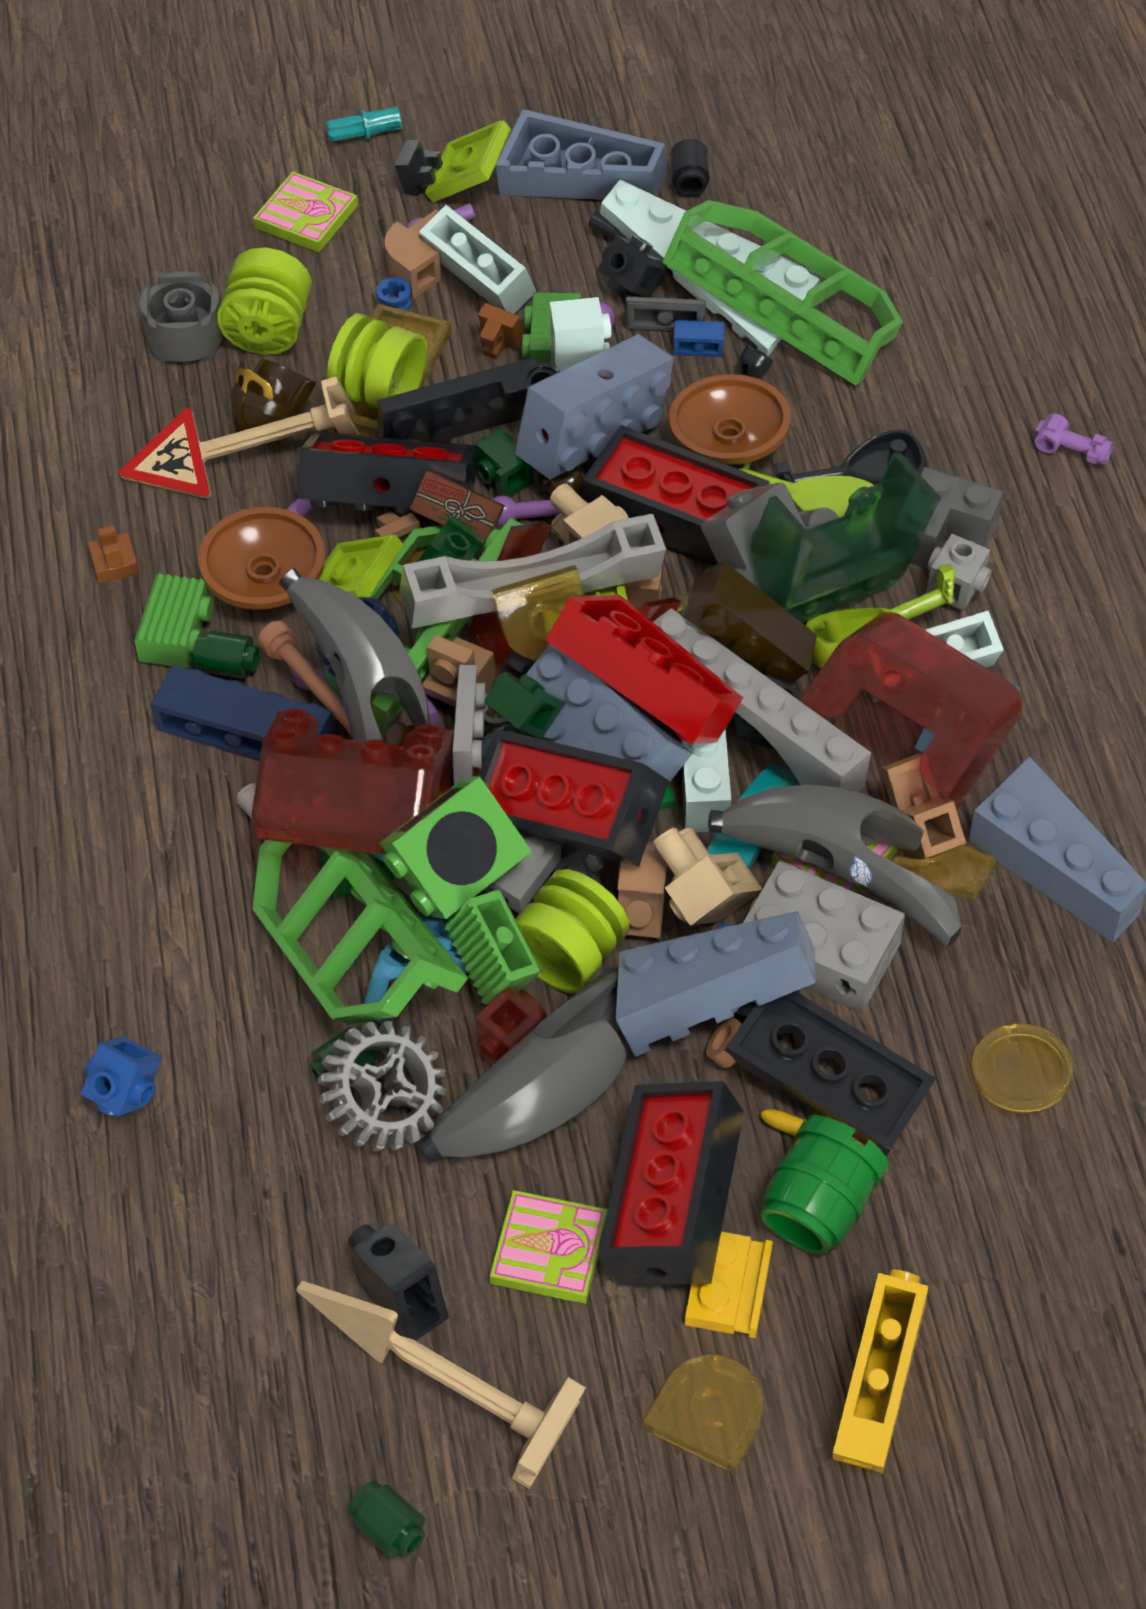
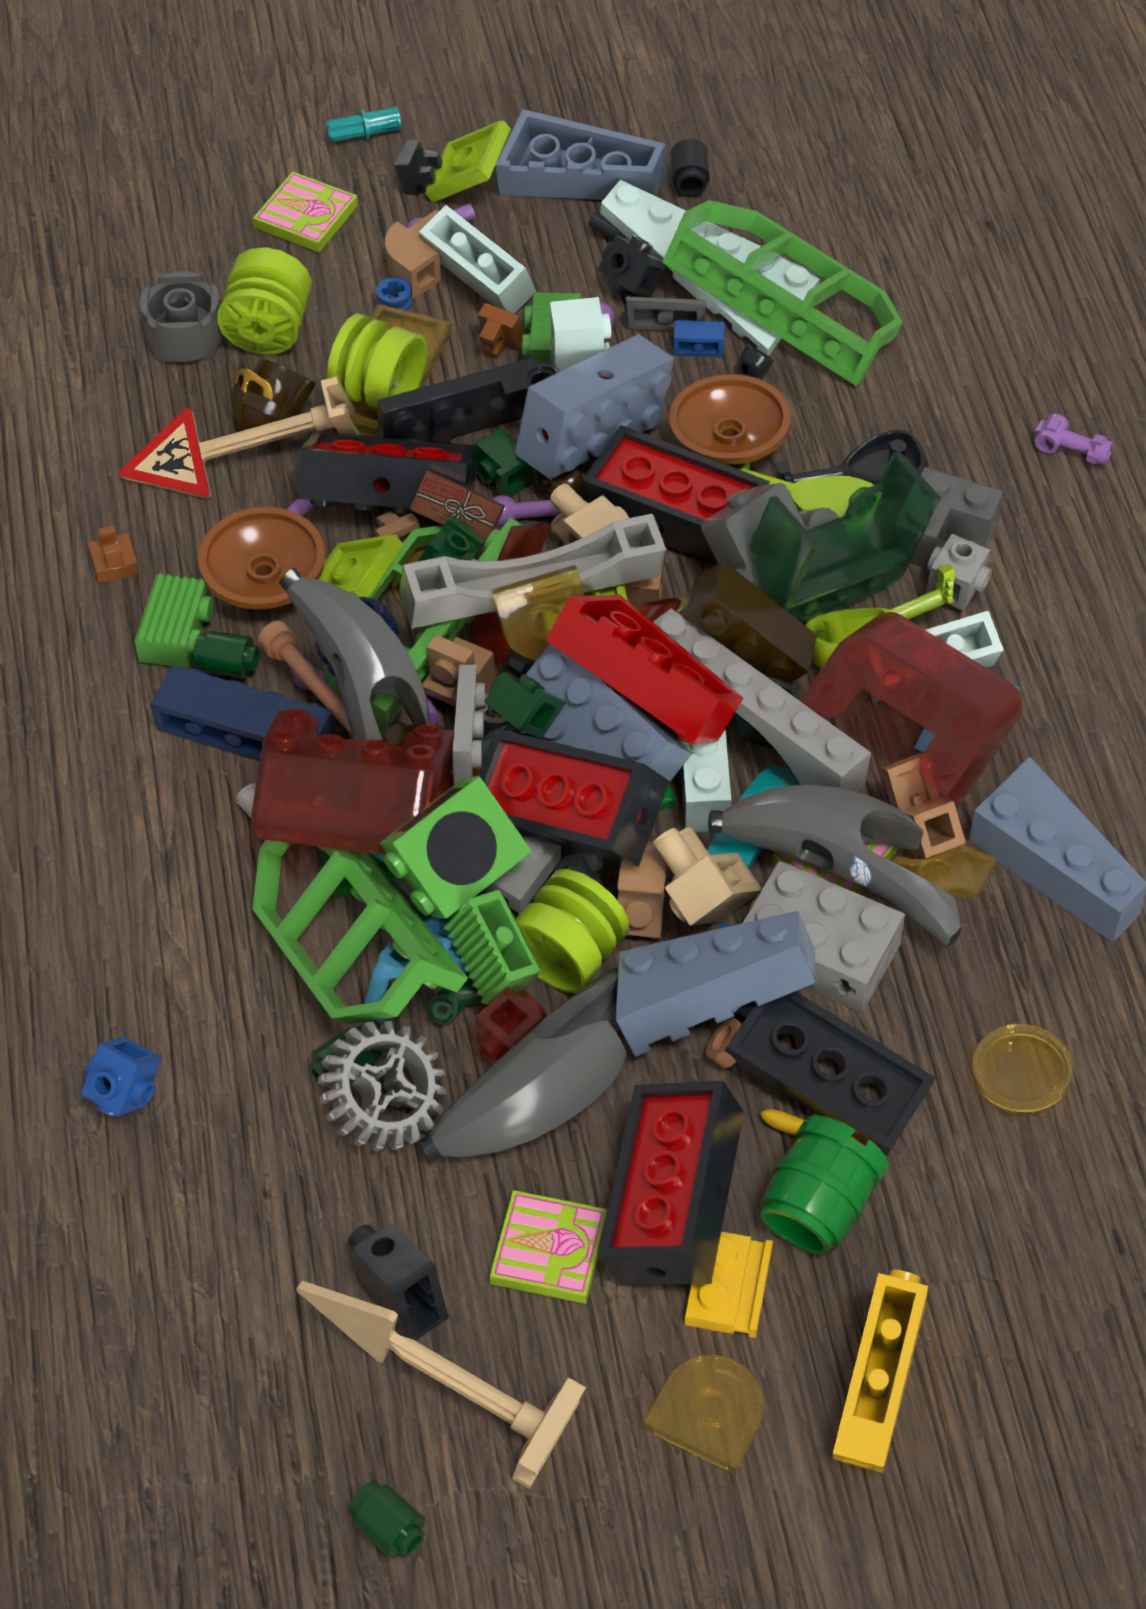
(448, 1004): none -> dark green arm

